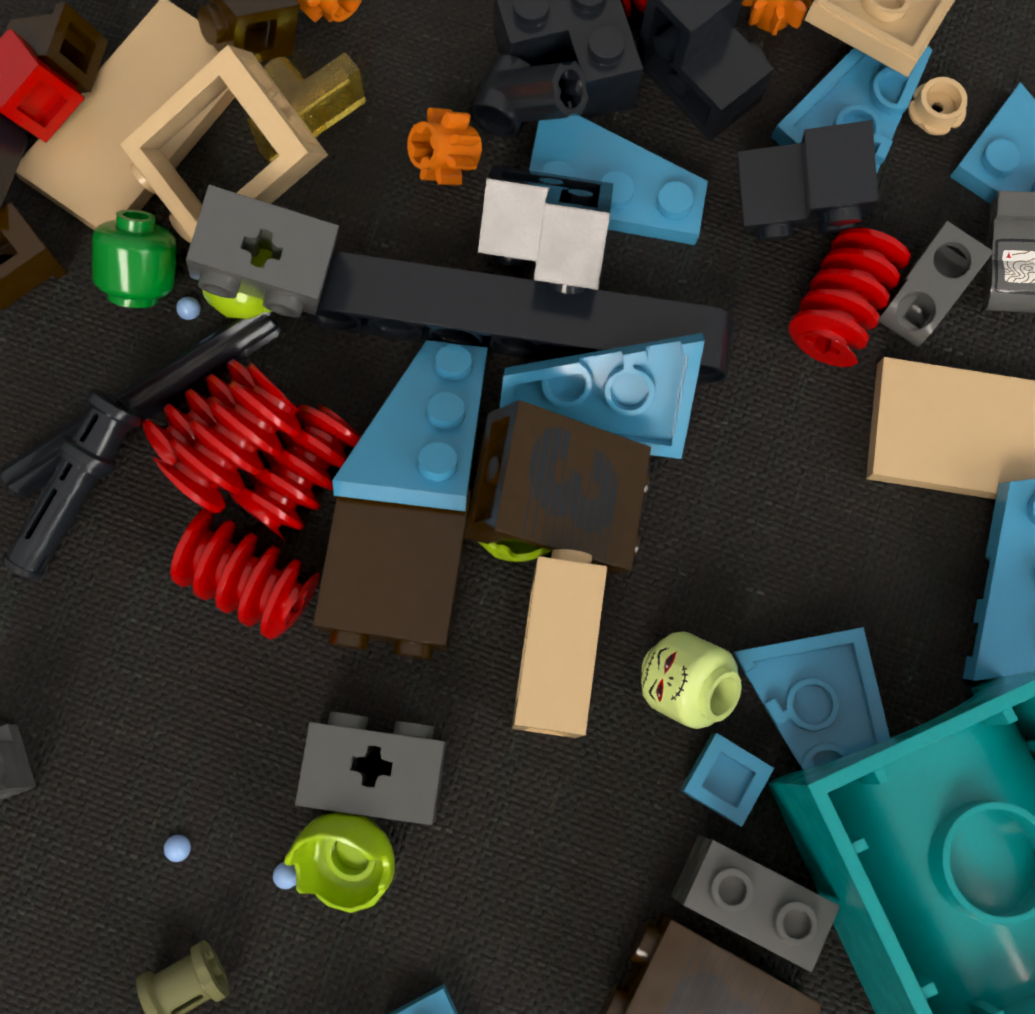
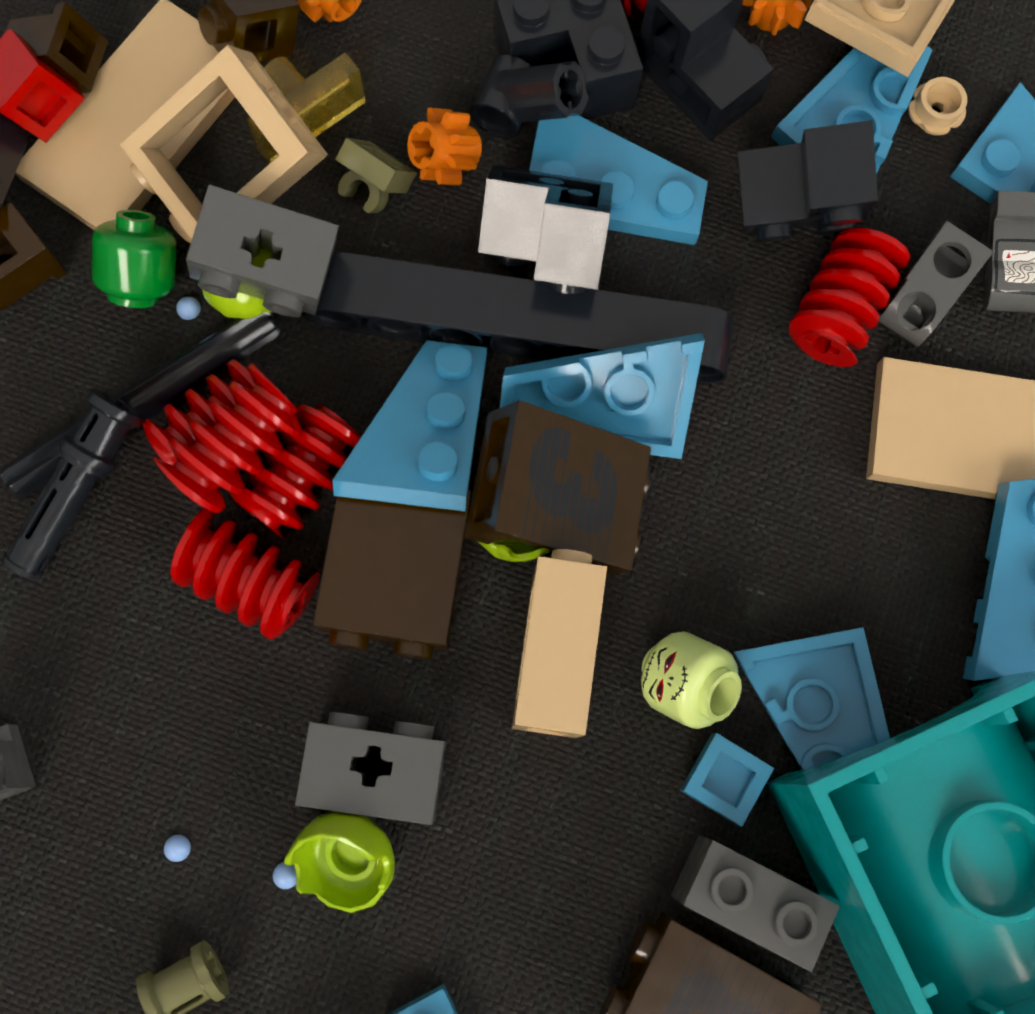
(374, 167): none -> olive tile

